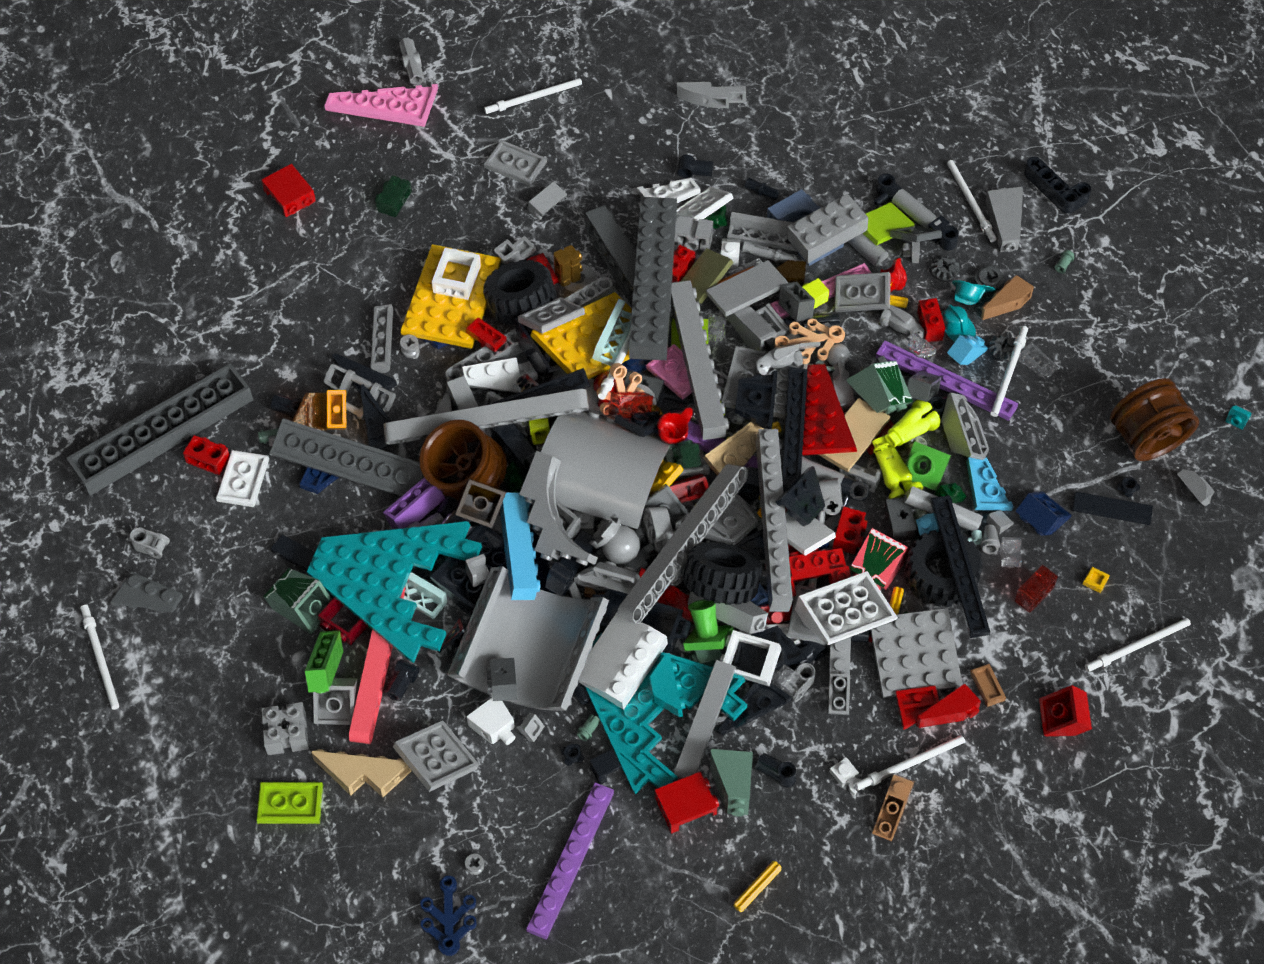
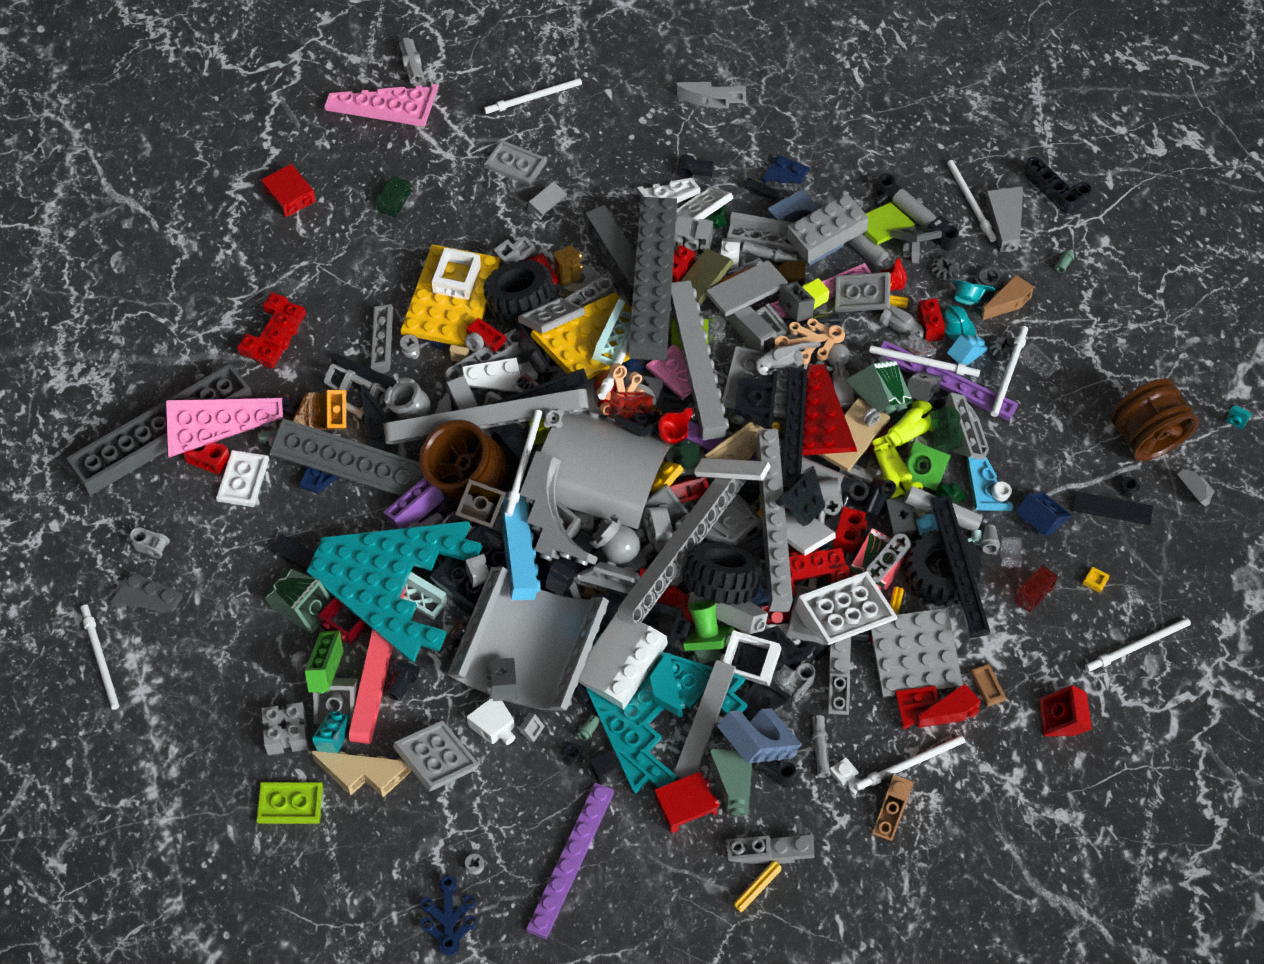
(207, 421): none -> bright pink wing
(277, 333): none -> red bracket
(331, 732): none -> teal slope
(407, 399): none -> light grey tile
(458, 353): none -> tan tile
(474, 342): none -> light grey tile
(513, 495): none -> white bar
(553, 413): none -> light grey plate
(732, 469): none -> white tile
(761, 738): none -> sand blue arch
(765, 850): none -> light grey slope
(786, 171): none -> dark blue wing
(820, 739): none -> light grey pin
(871, 417): none -> light grey bush
(881, 489): none -> black piece
(902, 550): none -> light grey beam
(946, 429): none -> clear green brick
(961, 369): none -> white bar
(999, 520): light grey slope -> none
(1001, 491): none -> white tile

